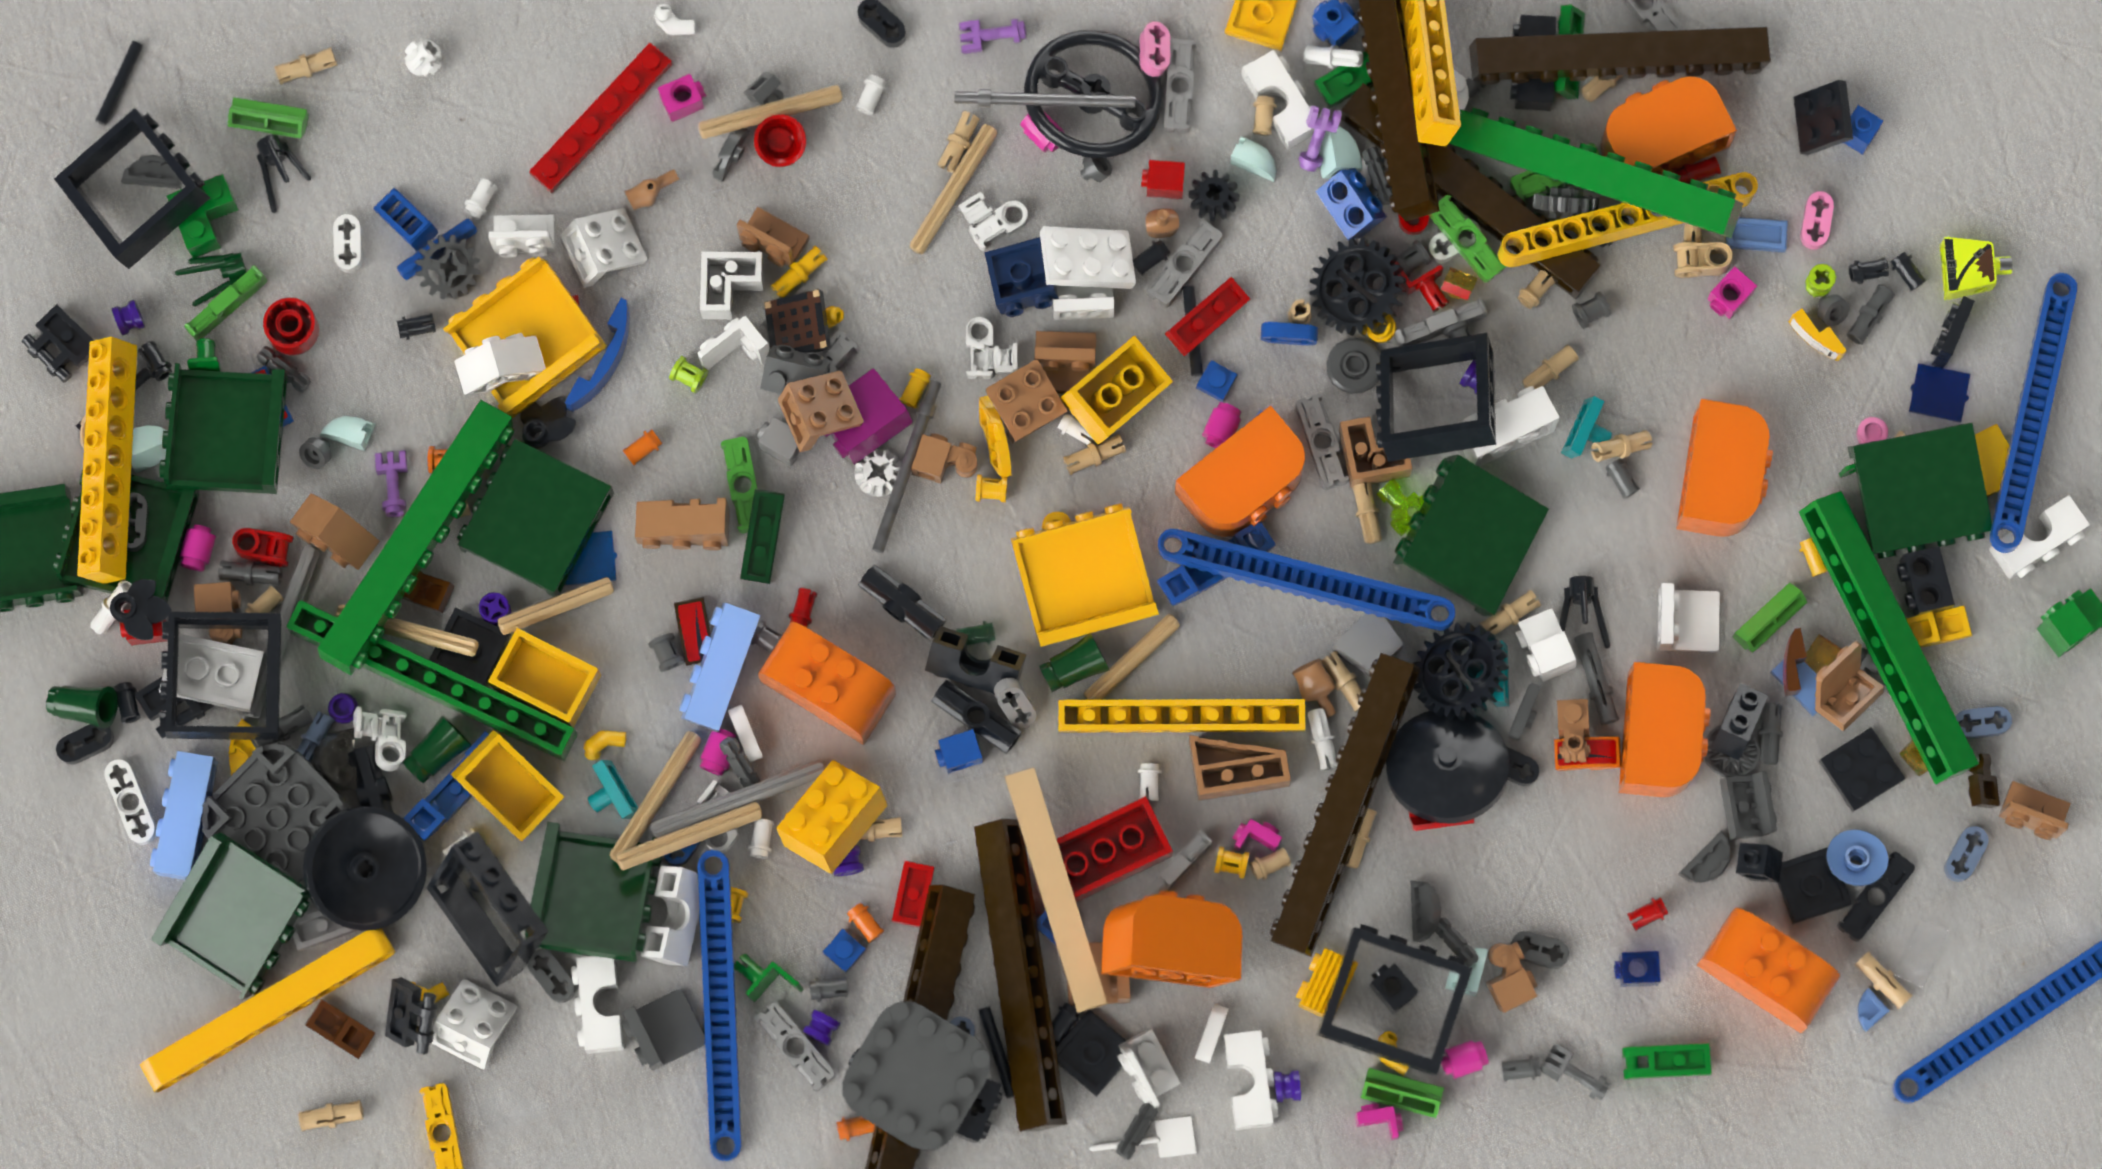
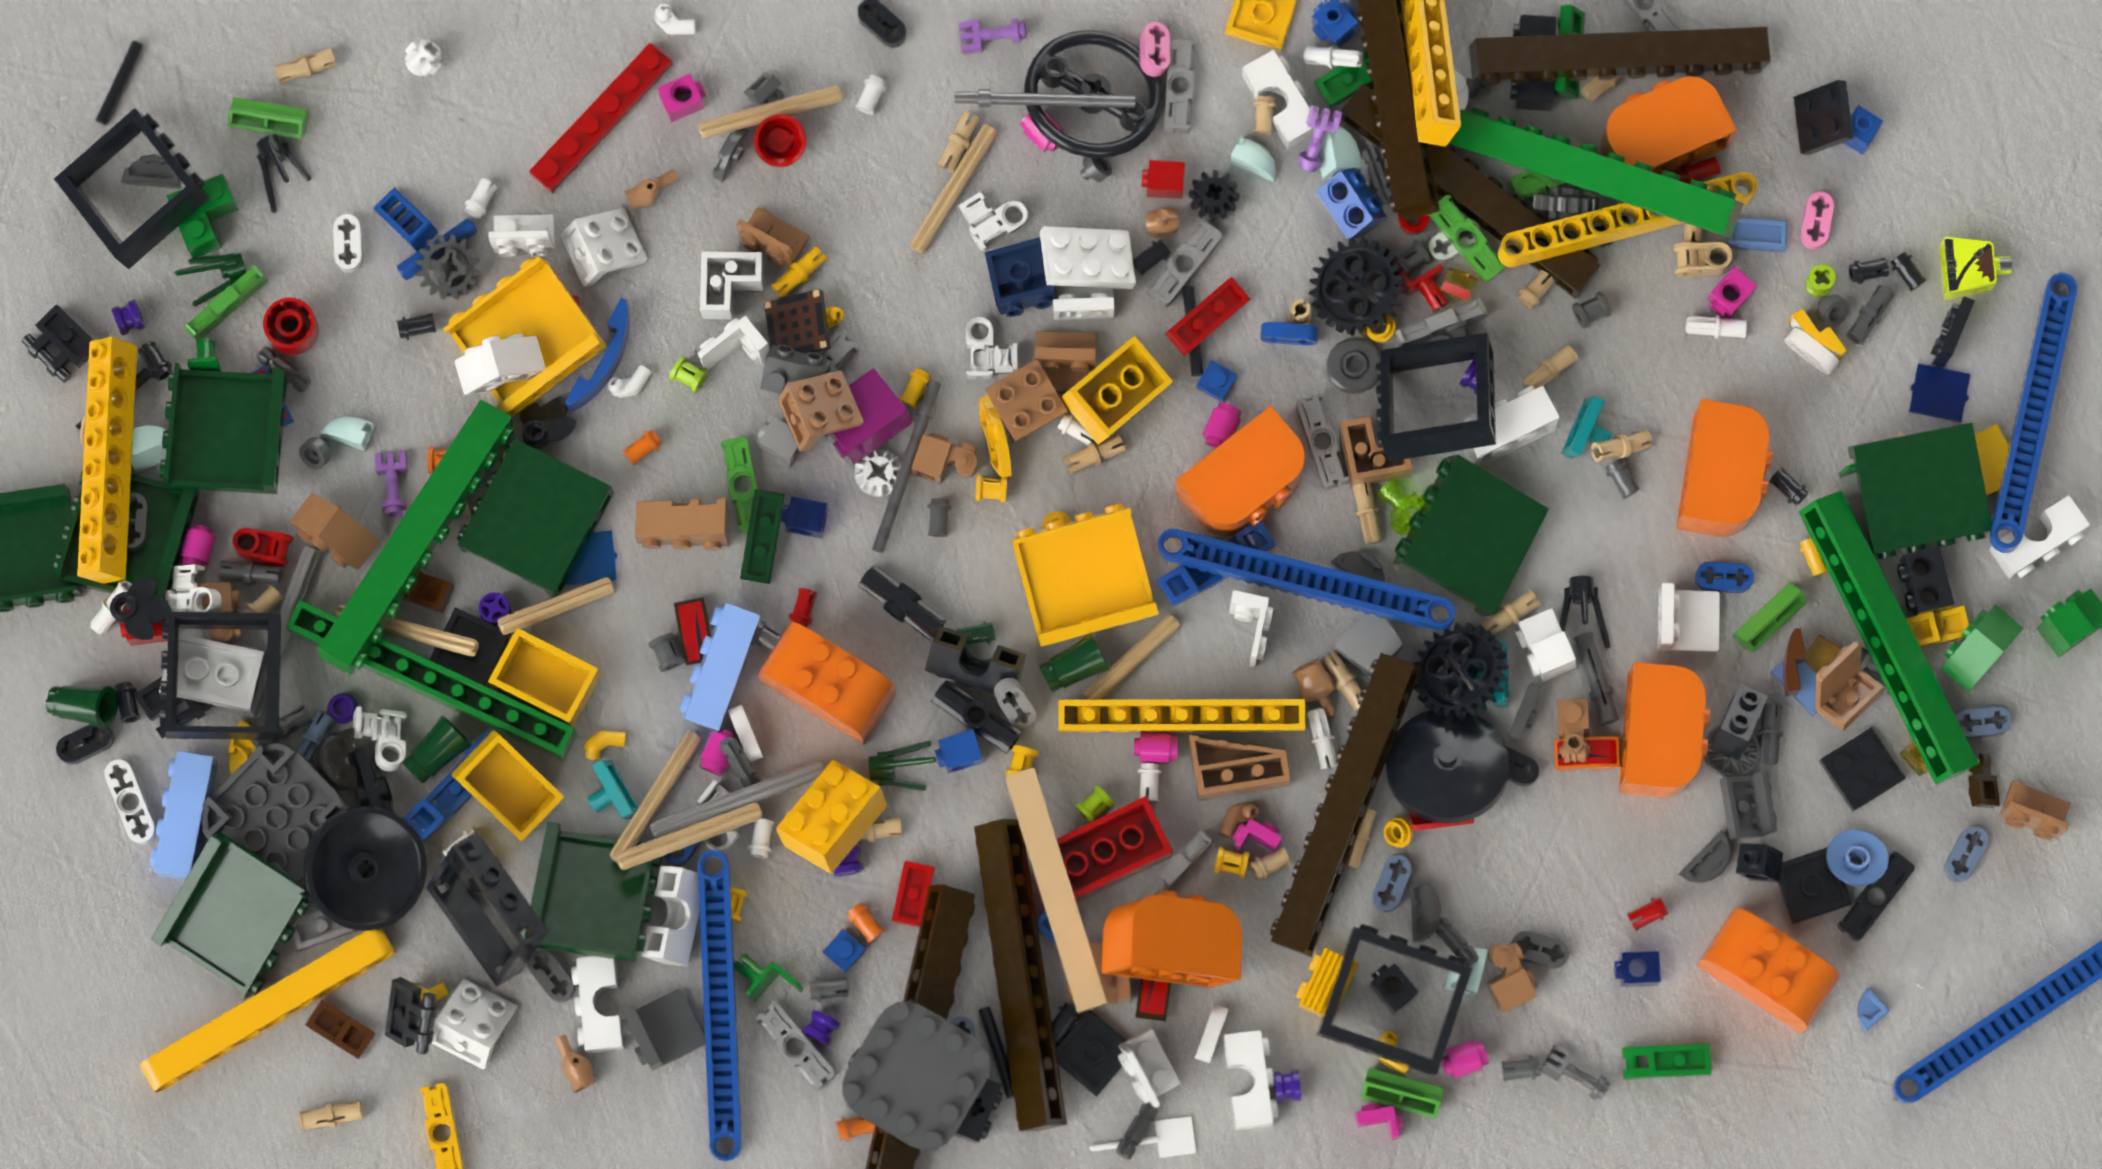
(187, 594): none -> white piece
(574, 1066): none -> medium nougat piece
(631, 386): none -> white arm
(805, 517): none -> clear blue brick
(883, 766): none -> dark green plant
(938, 517): none -> dark grey pin
(1022, 759): none -> yellow bush
(1094, 804): none -> lime bush
(1153, 1000): none -> red slope
(1155, 747): none -> dark pink brick
(1236, 815): none -> medium nougat arm
(1249, 607): none -> white bracket
(1360, 564): none -> dark grey plate
(1384, 881): none -> sand blue beam
(1392, 833): none -> yellow plate
(1716, 326): none -> white axle
(1724, 569): none -> blue beam
(1789, 487): none -> black pin
(1811, 350): none -> white beam
(1871, 430): bright pink tile -> none
(1883, 980): tan pin -> none
(1983, 644): none -> green brick

